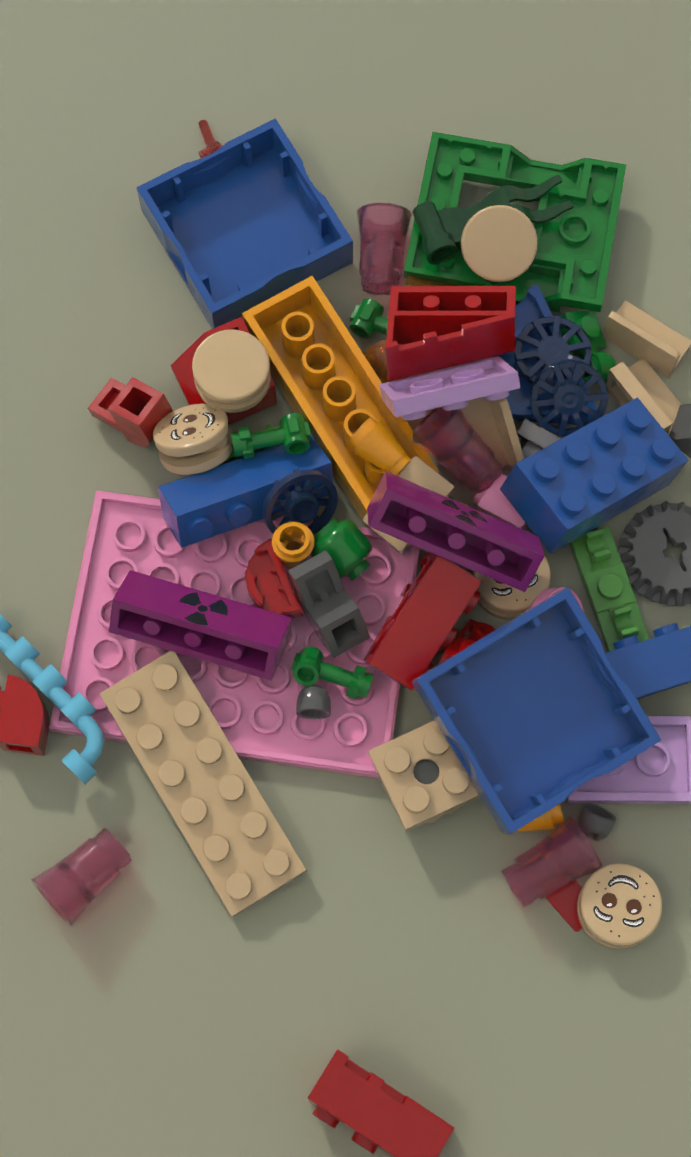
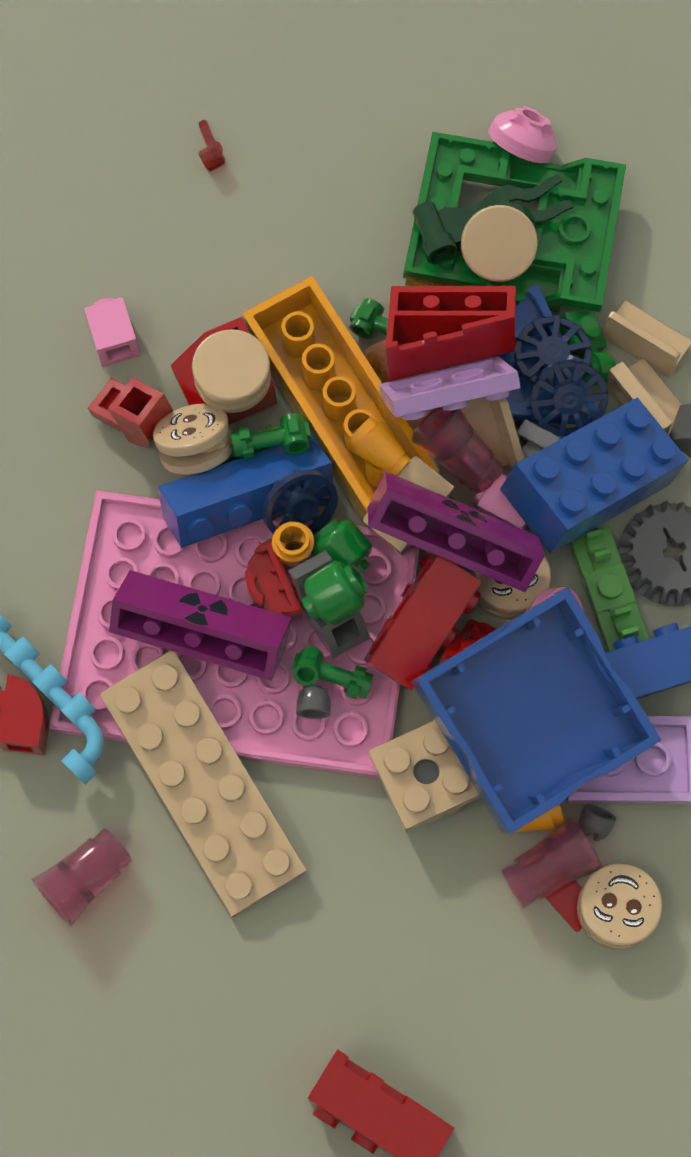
(112, 331): none -> bright pink brick
(245, 223): blue tile -> none
(334, 593): none -> green head
(382, 245): clear pink plant -> none
(524, 134): none -> bright pink piece

